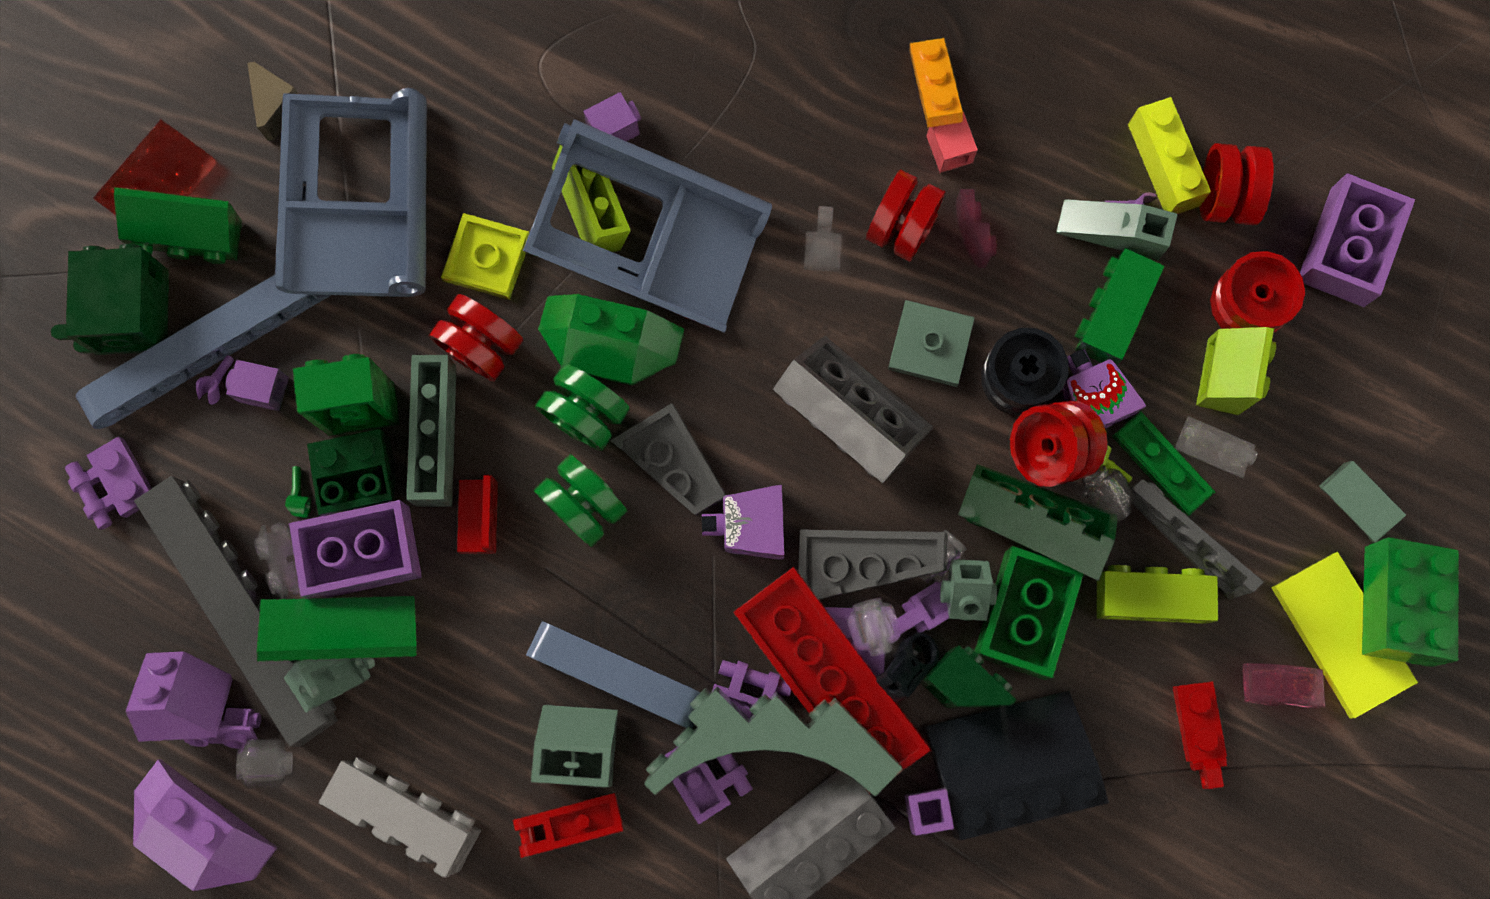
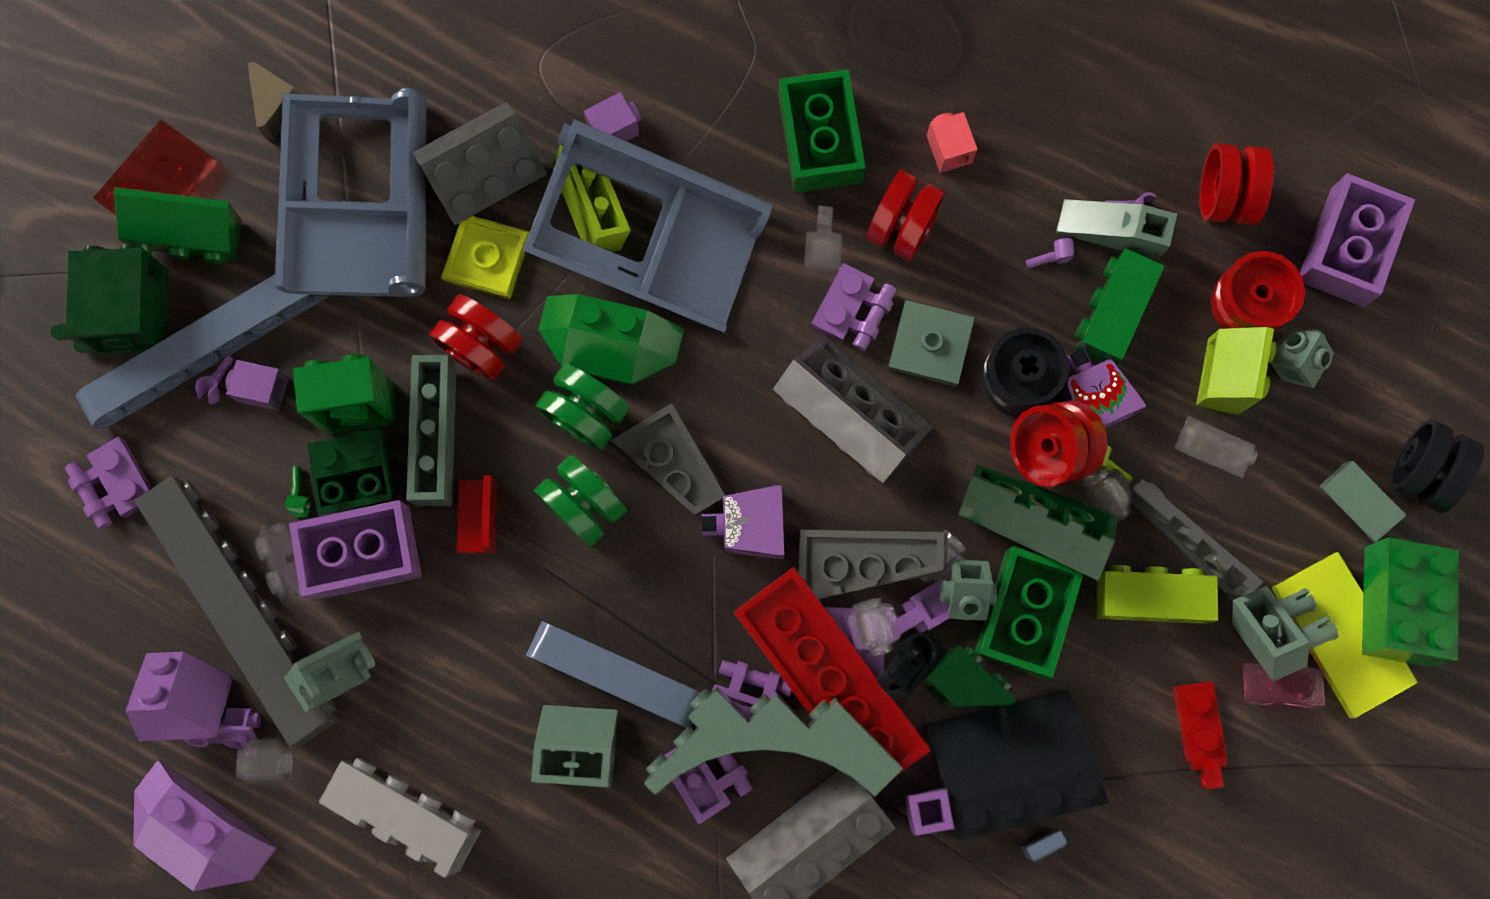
(336, 628): green tile -> none
(480, 163): none -> dark grey brick
(570, 824): red plate -> none
(821, 131): none -> green brick
(843, 303): none -> medium lavender plate
(936, 83): light orange plate -> none
(974, 234): clear pink slope -> none
(1044, 845): none -> sand blue tile
(1062, 253): none -> medium lavender hand
(1163, 464): green tile -> none
(1169, 156): neon yellow brick -> none
(1273, 635): none -> sand green brick
(1302, 356): none -> sand green brick
(1436, 466): none -> black wheel

